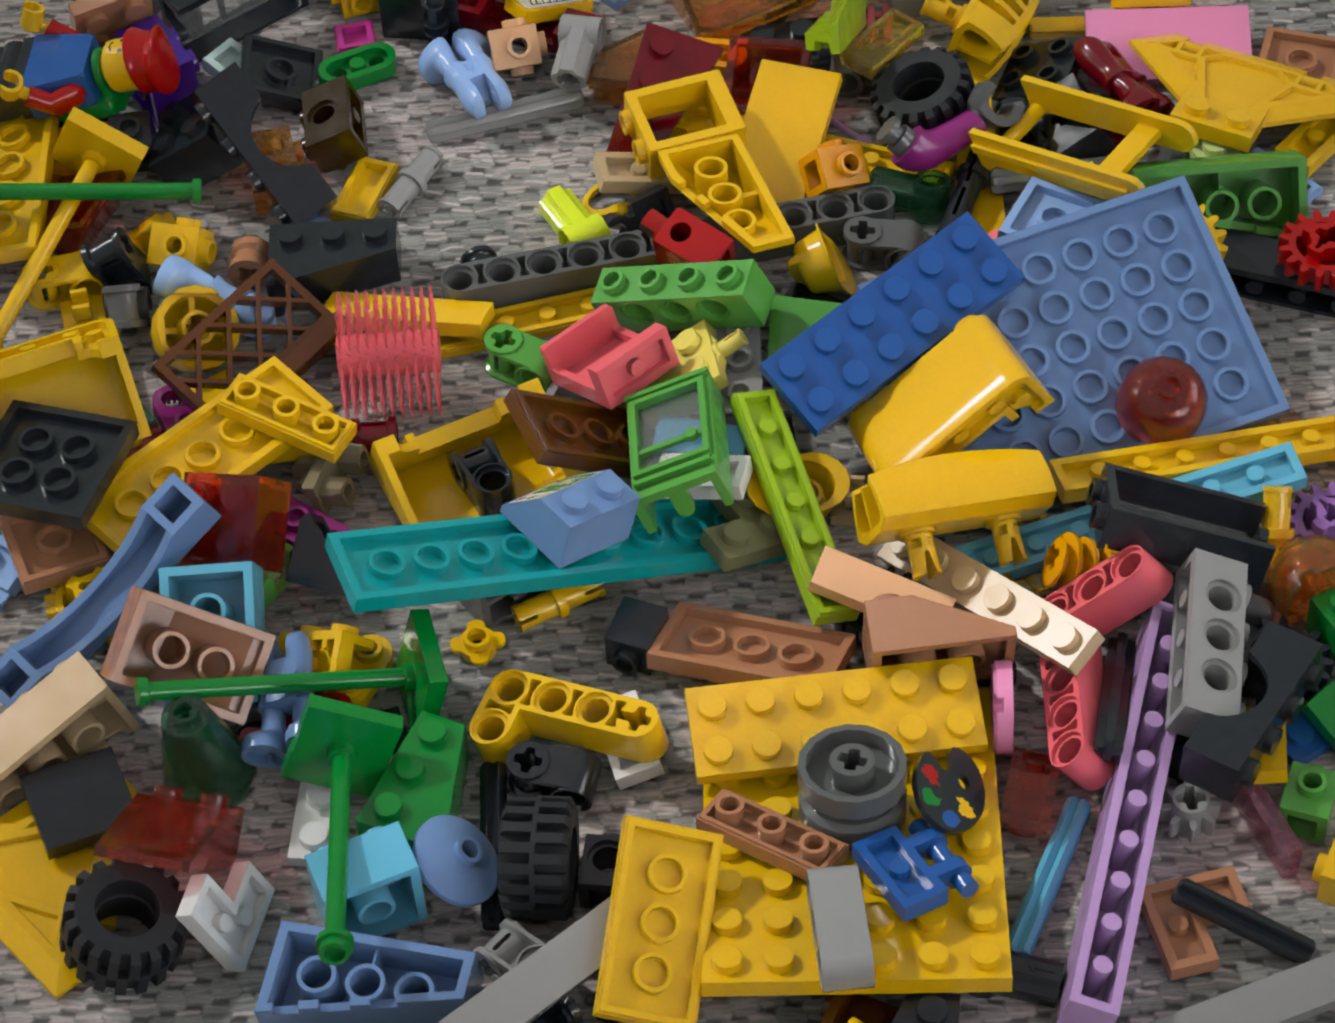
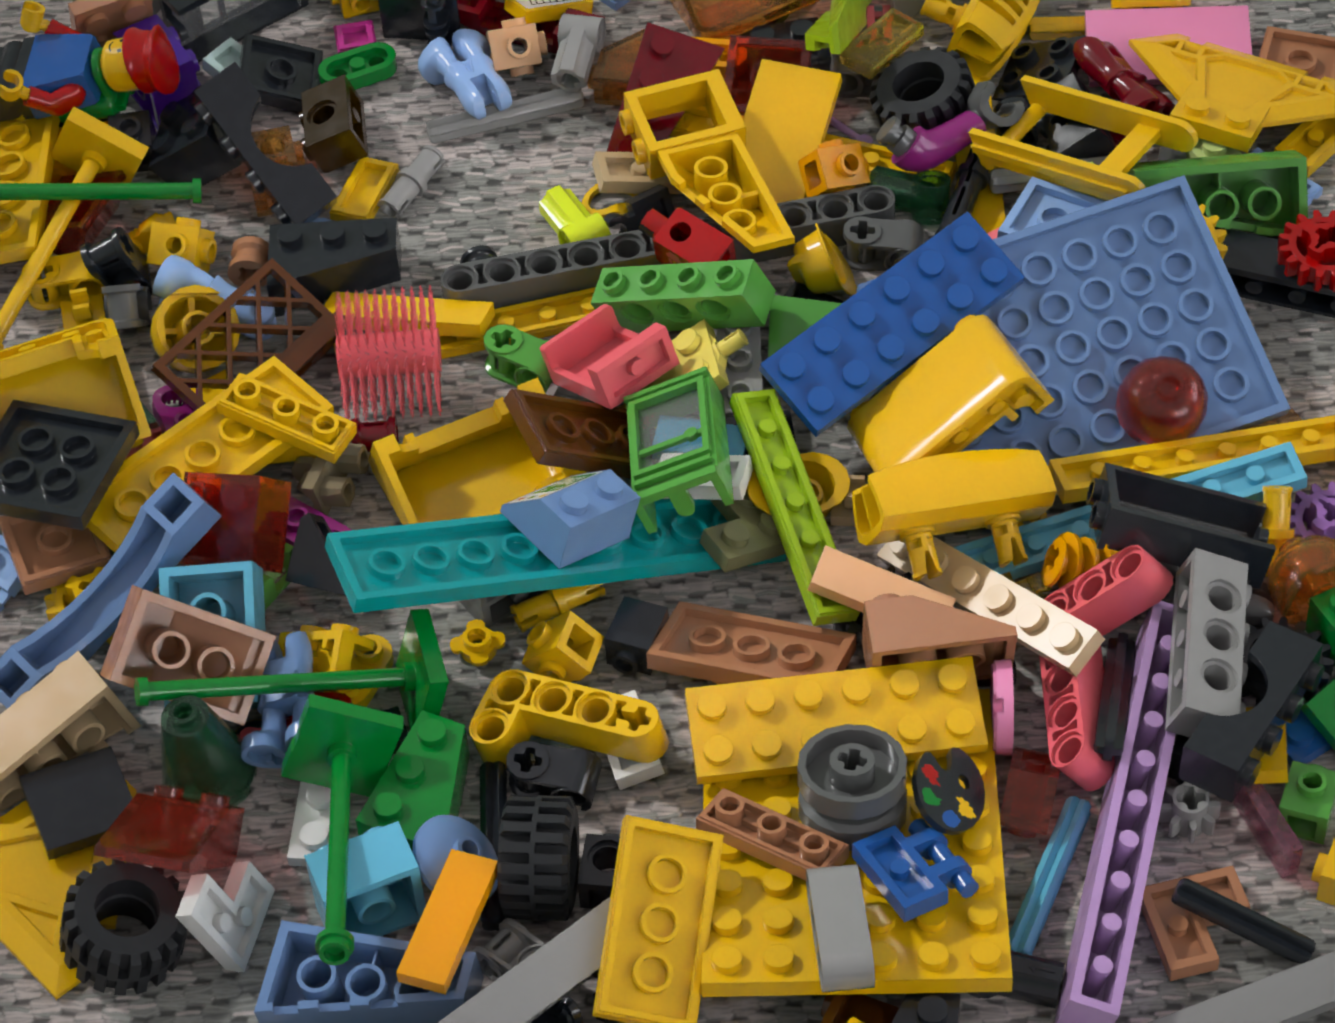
(448, 922): none -> light orange tile
(483, 477): black piece -> none
(562, 648): none -> yellow brick

